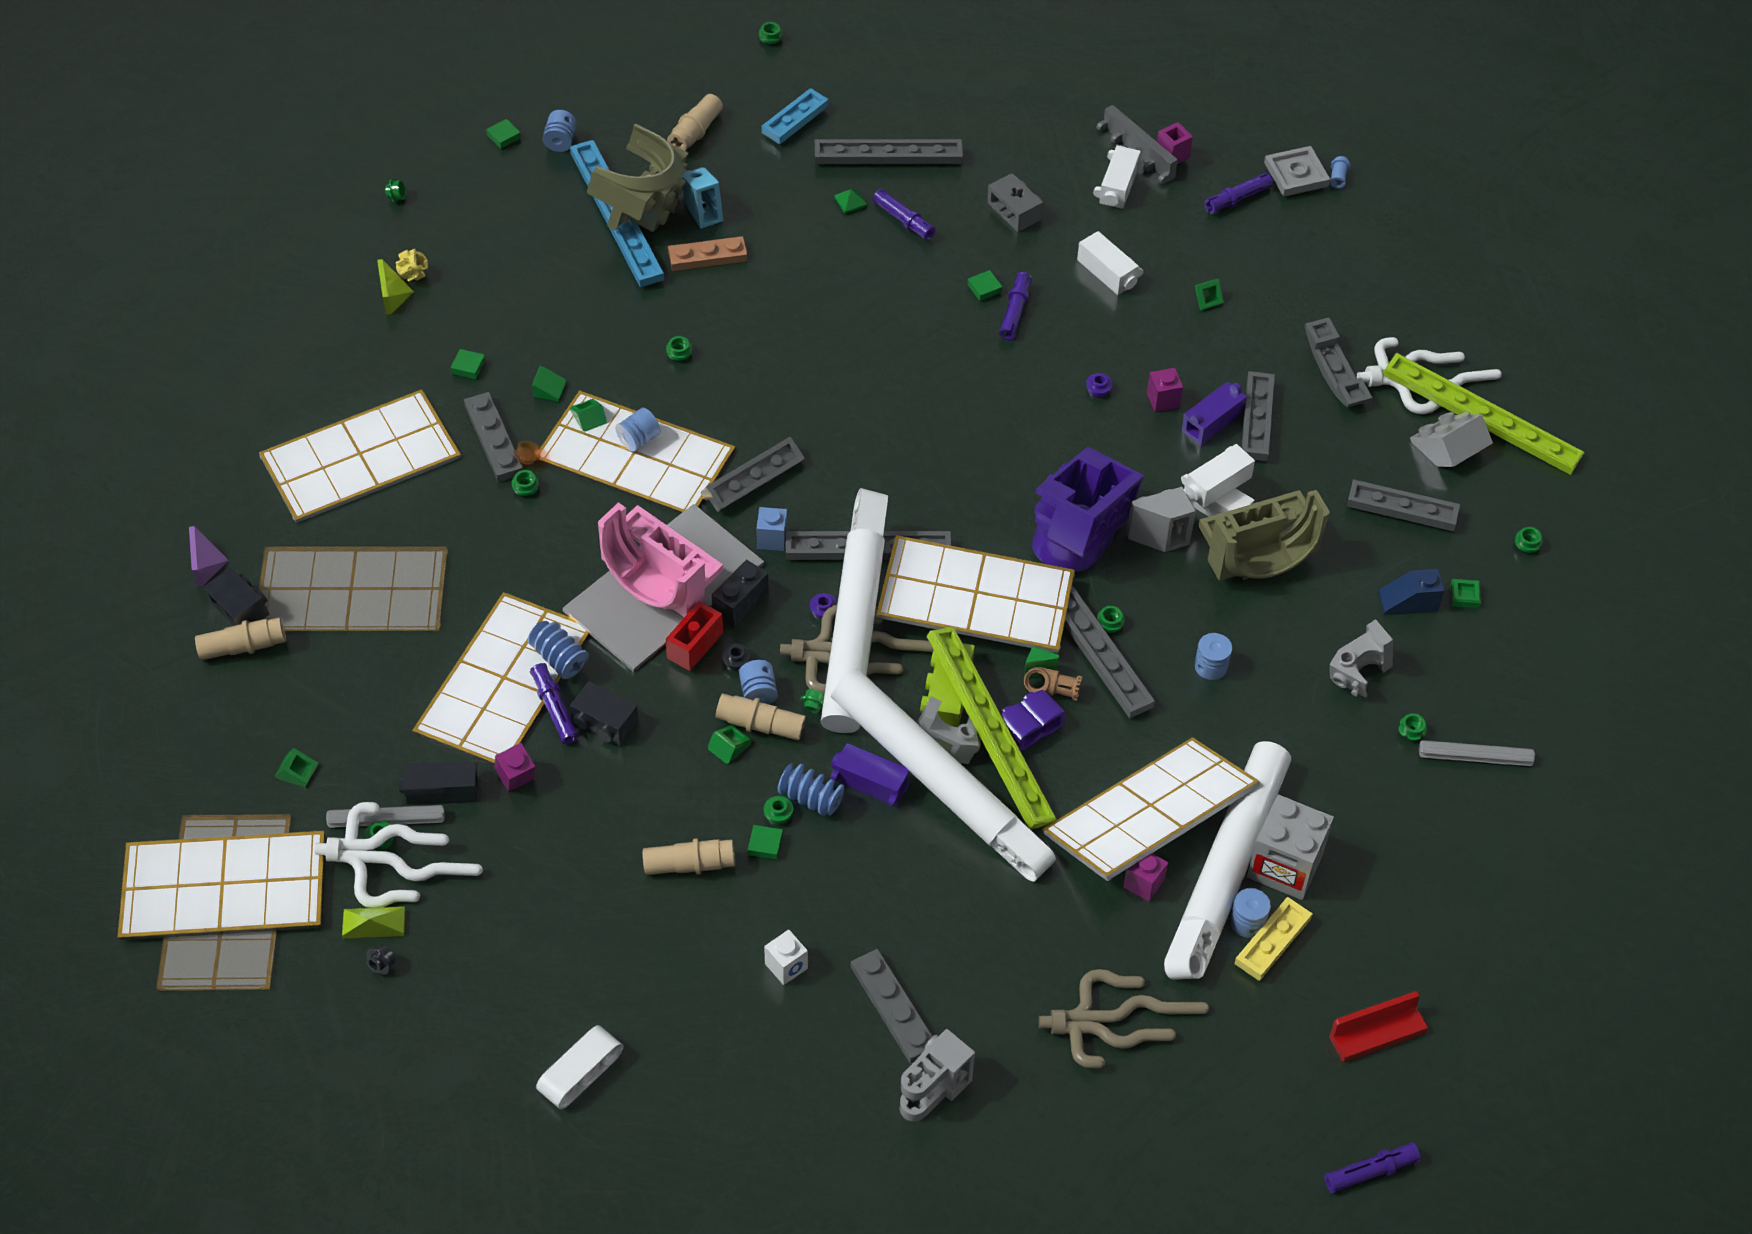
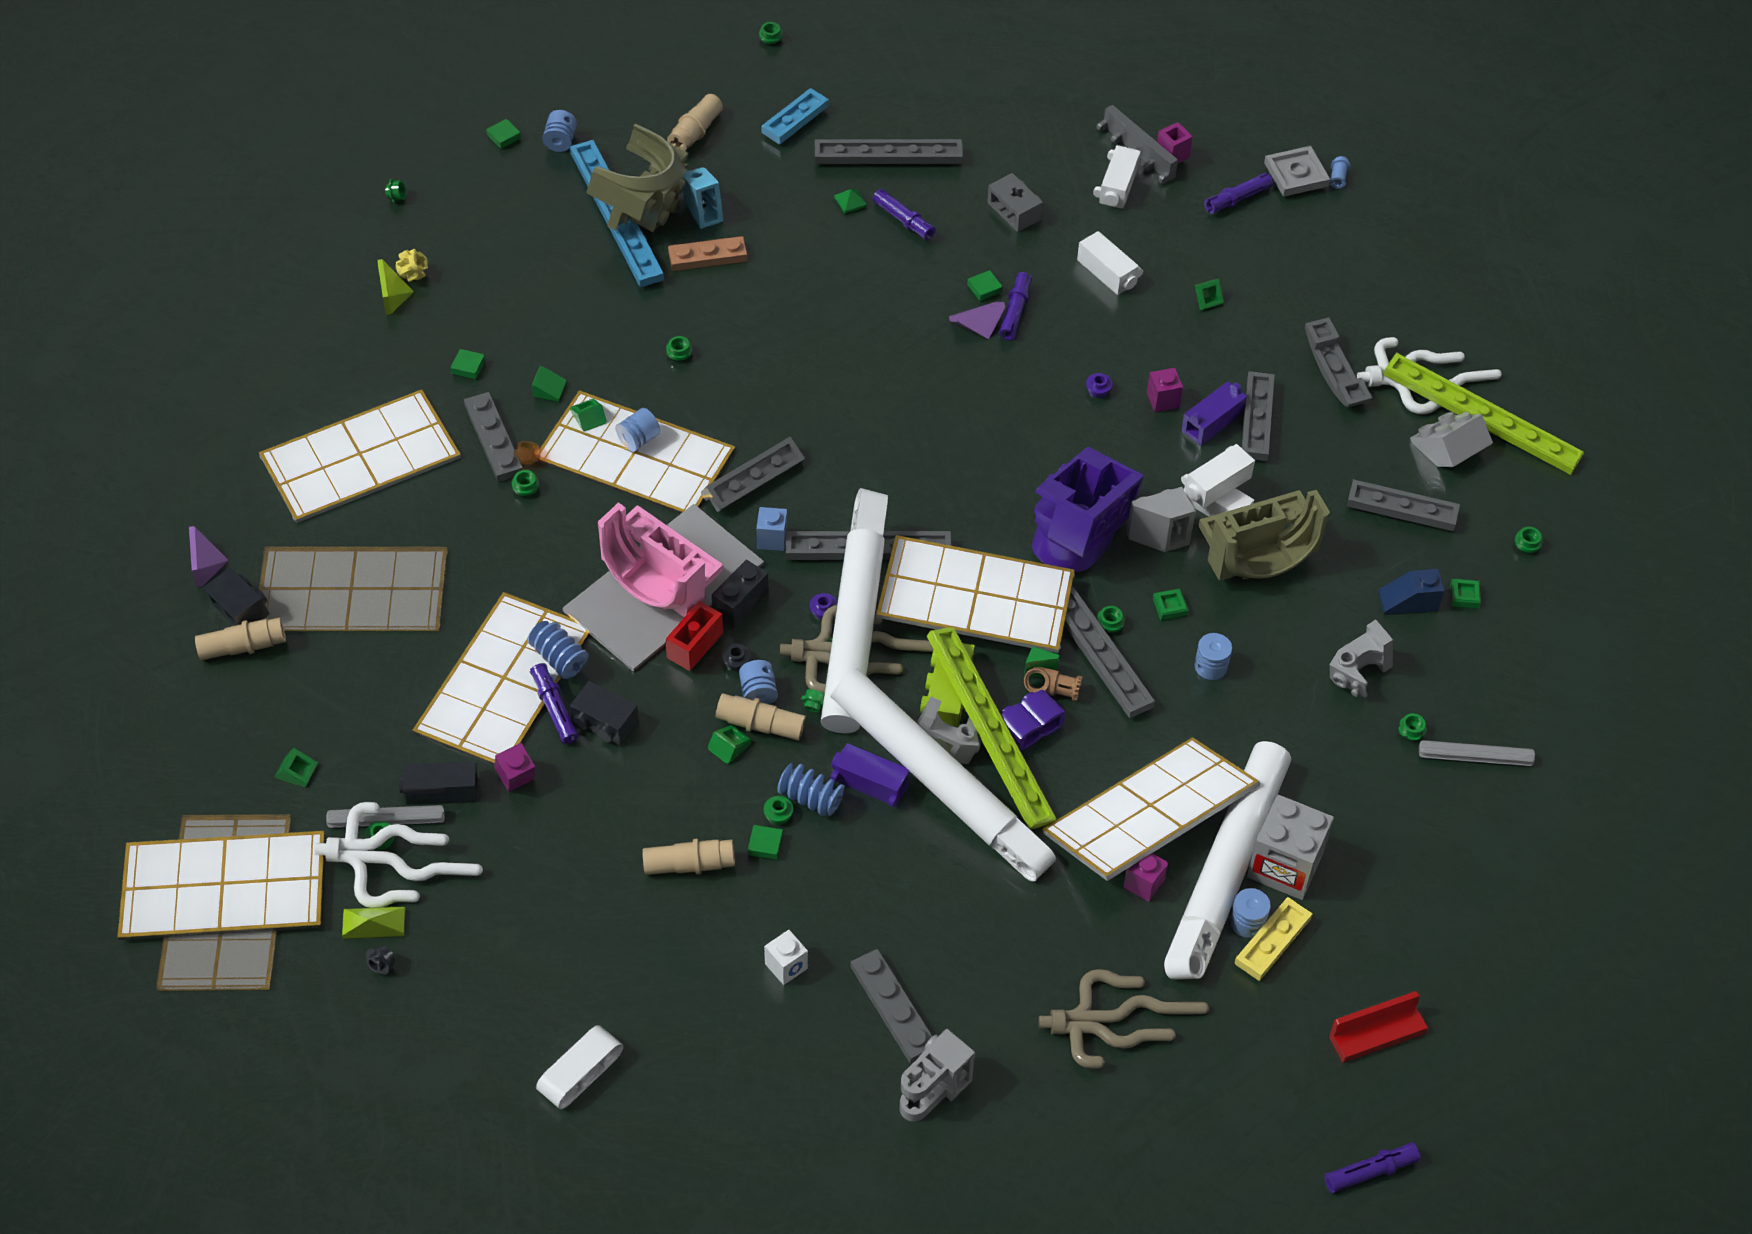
(980, 319): none -> medium lavender slope
(1170, 604): none -> green tile

